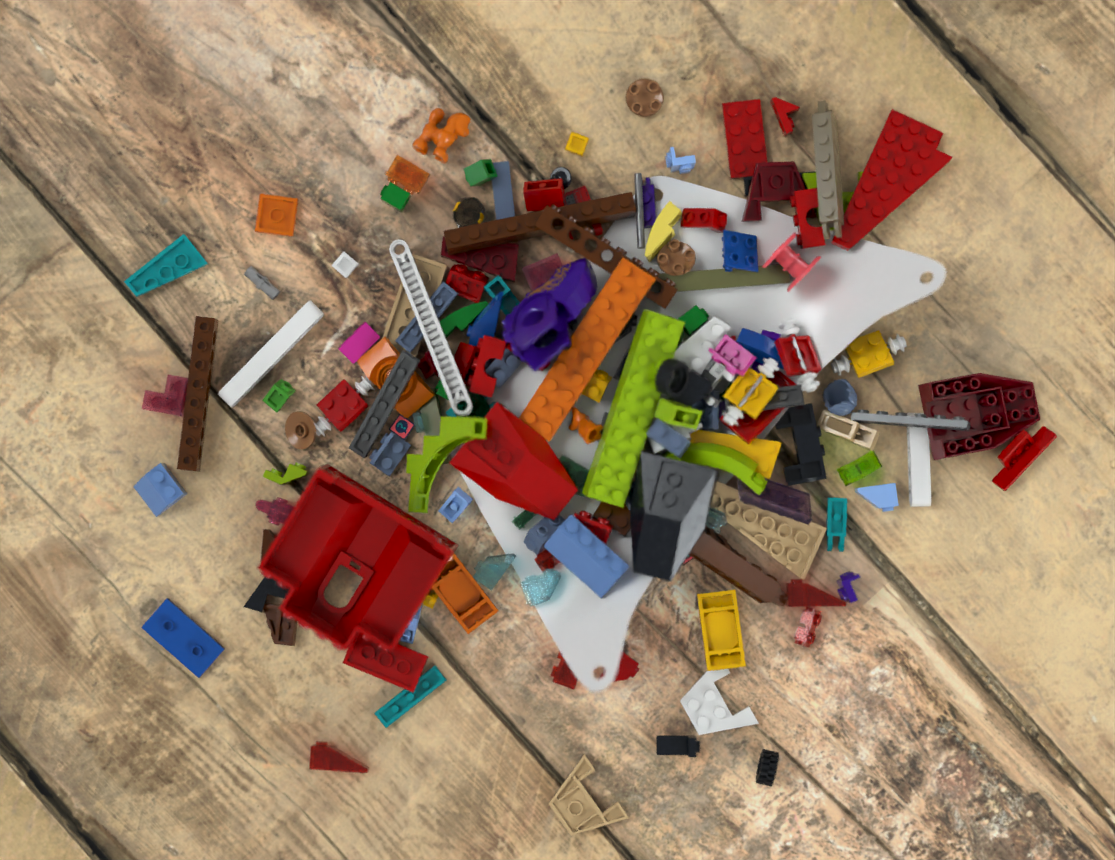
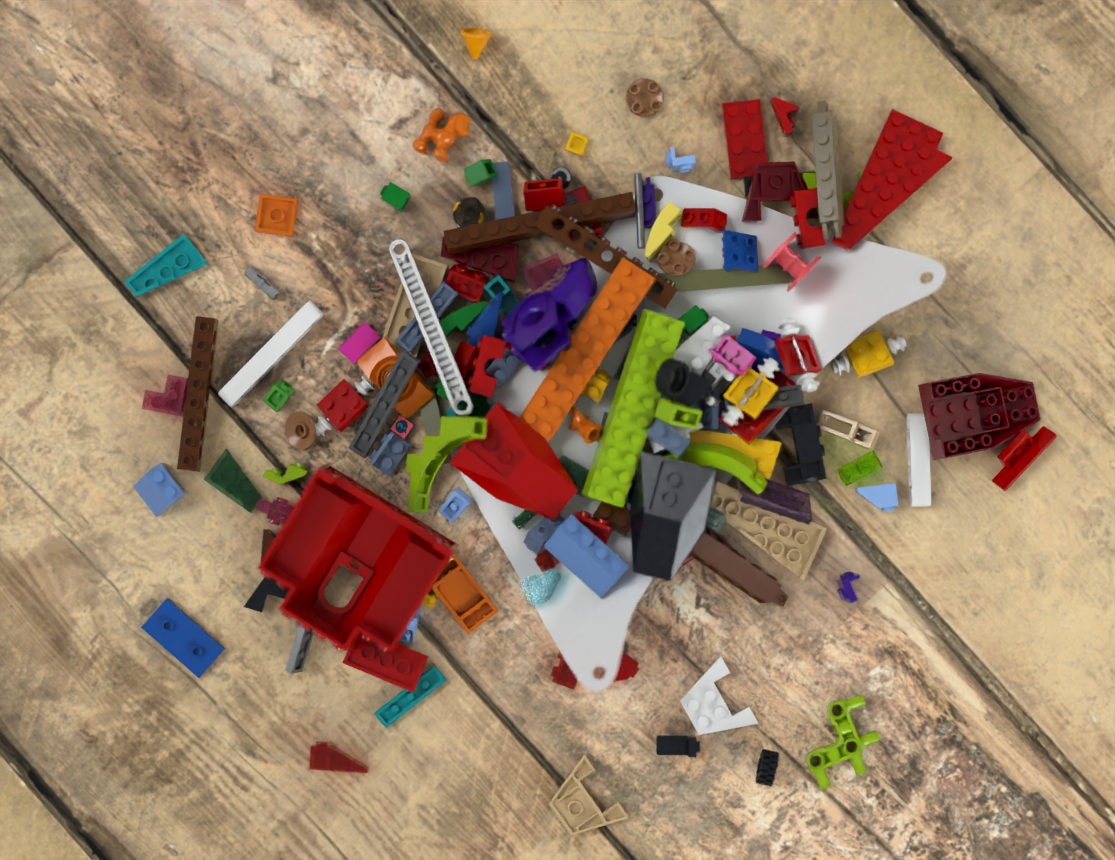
(233, 482): none -> clear green wing
(282, 629): reddish brown wing -> none
(299, 650): none -> dark grey hinge
(345, 264): white tile -> none
(407, 174): clear orange bracket -> none
(418, 422): clear light blue tile -> none
(475, 40): none -> light orange hat
(492, 569): clear light blue slope -> none
(721, 630): yellow slope -> none
(806, 595): clear red slope -> none
(807, 634): clear red hinge -> none
(836, 521): teal hinge -> none
(837, 751): none -> lime pin
(840, 397): sand blue hair -> none
(919, 420): plate -> none

